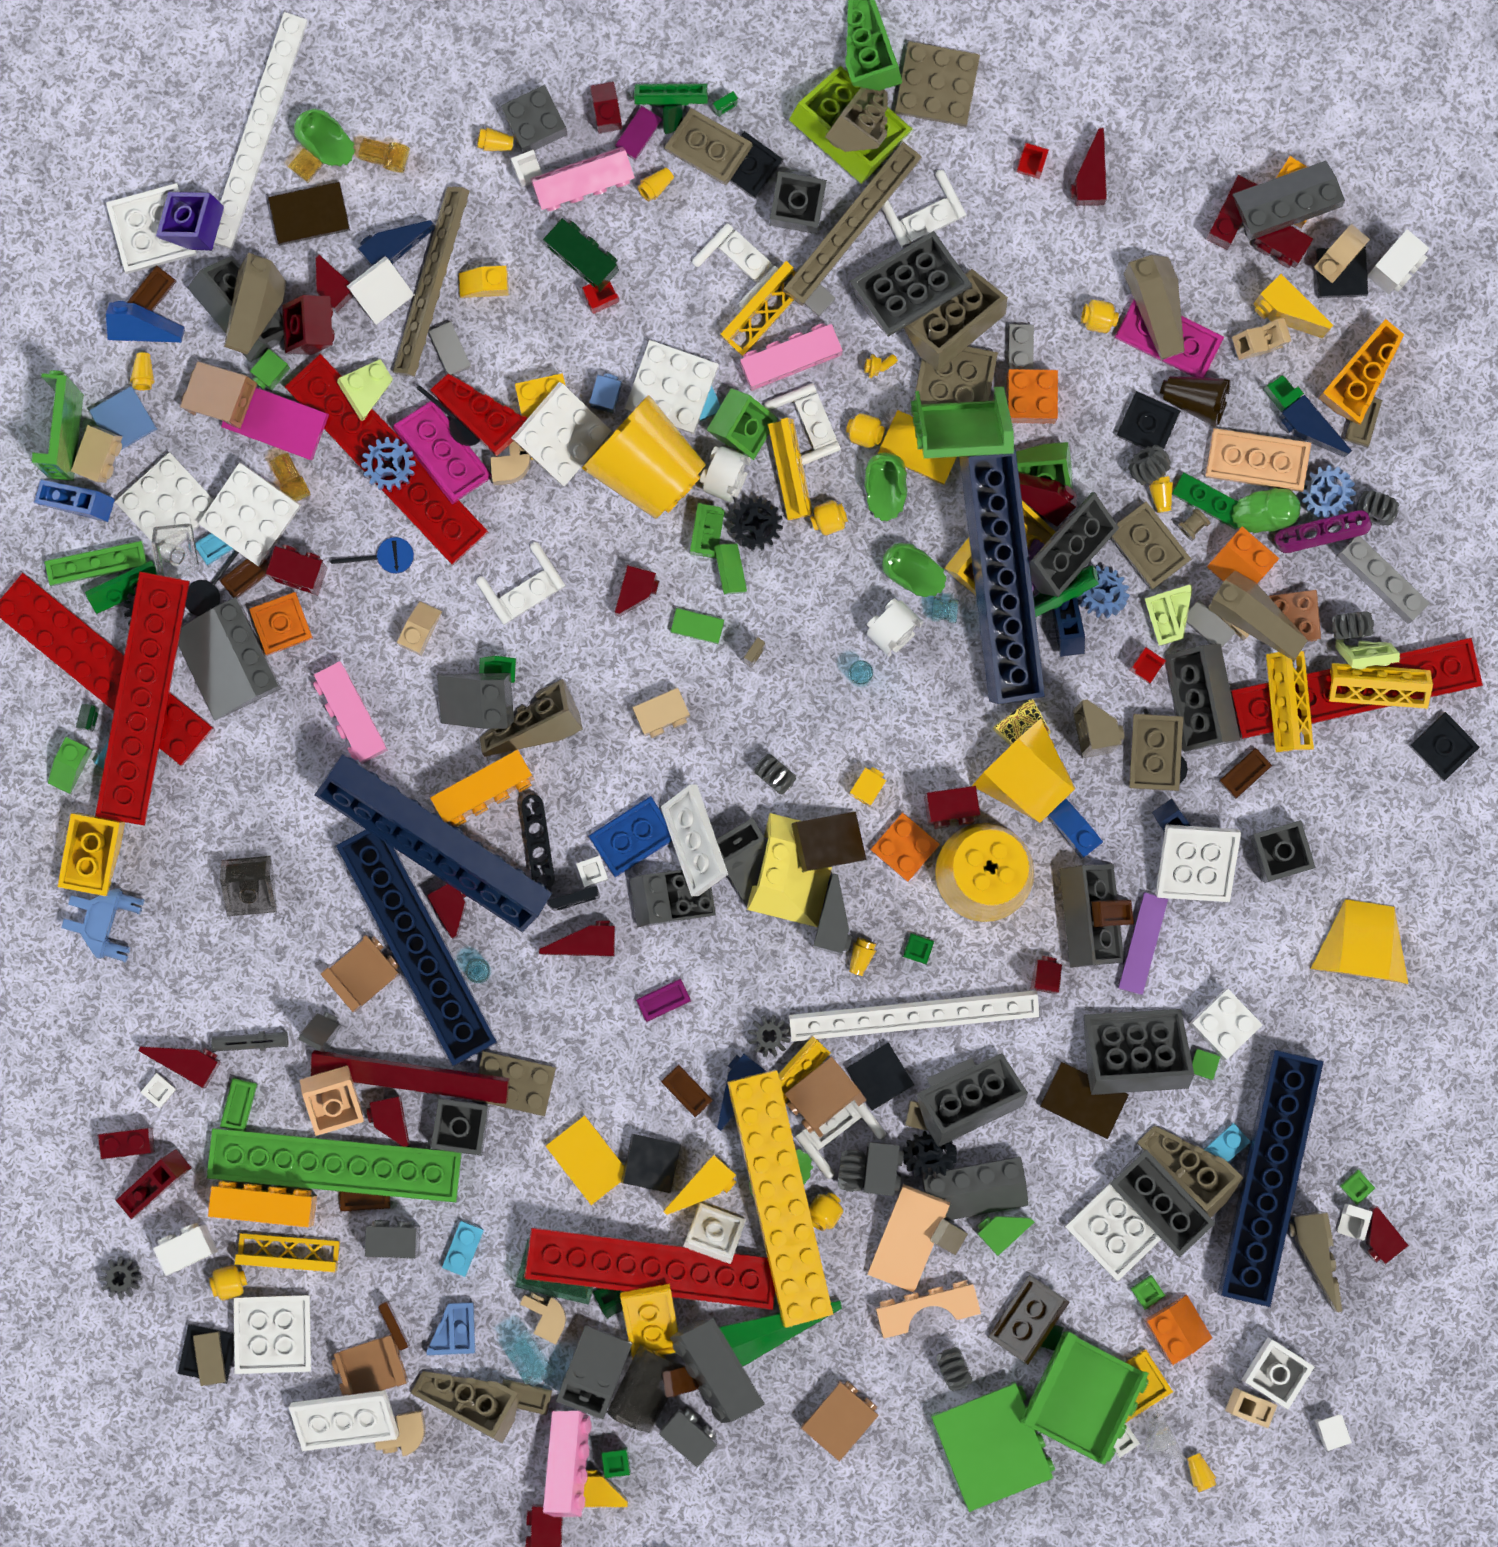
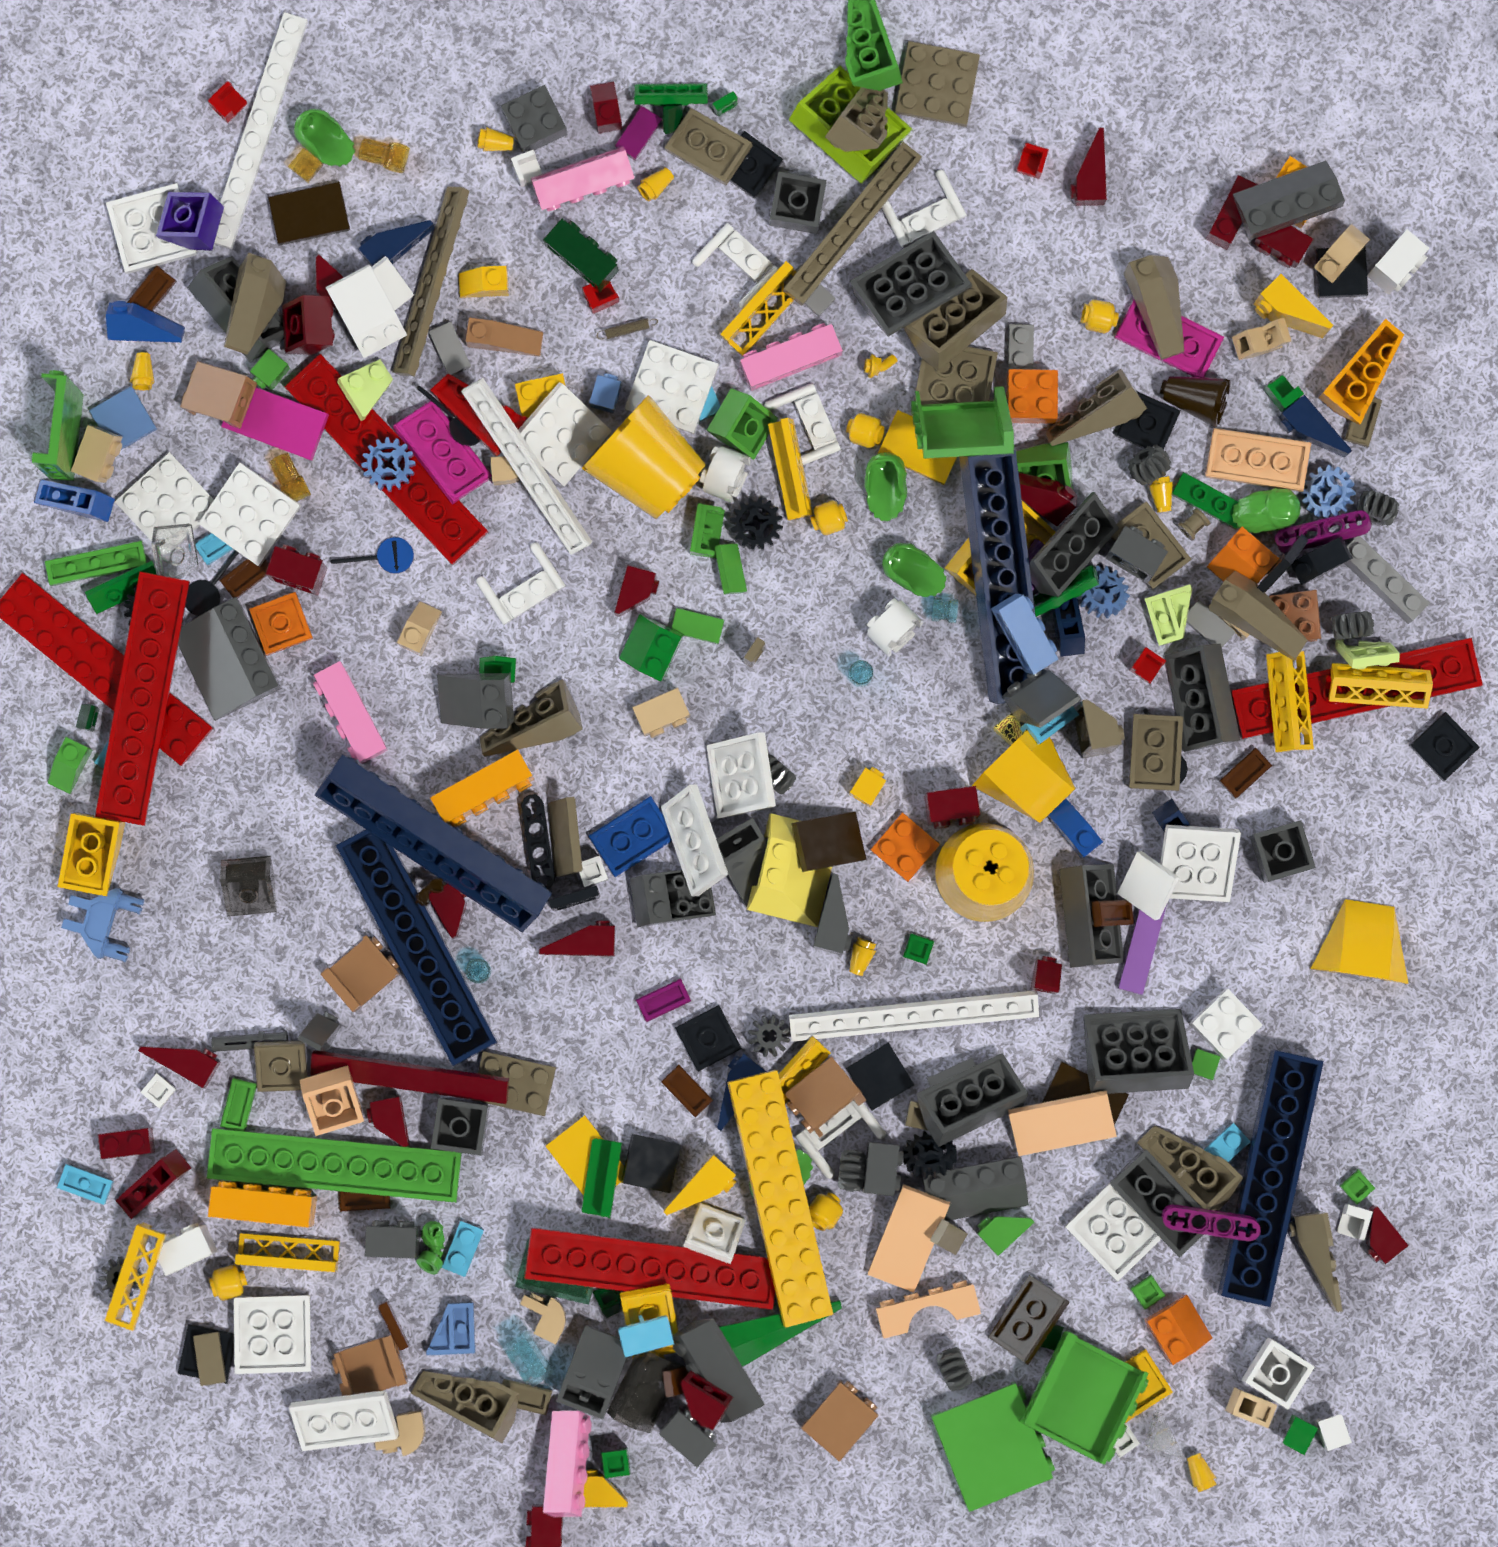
(85, 1184): none -> medium azure plate
(129, 1275): none -> yellow fence
(227, 102): none -> red panel
(280, 1065): none -> dark tan tile
(366, 311): none -> white slope
(433, 886): none -> dark brown piece
(433, 1237): none -> bright green arm
(503, 337): none -> medium nougat slope
(526, 466): none -> white tile
(565, 836): none -> dark tan tile
(601, 1177): none -> green panel
(627, 328): none -> dark tan piece
(645, 1335): none -> medium azure panel
(651, 647): none -> green slope
(705, 1400): none -> dark red slope
(708, 1038): none -> black tile
(741, 775): none -> white plate
(1025, 633): none -> medium blue brick
(1039, 698): none -> dark grey slope
(1041, 734): none -> medium azure panel
(1062, 1123): none -> light nougat tile
(1110, 406): none -> dark tan wedge
(1137, 553): none -> dark grey brick
(1148, 885): none -> white tile
(1212, 1218): none -> magenta beam
(1283, 563): none -> black tile
(1299, 1435): none -> green panel
(1321, 560): none -> black slope

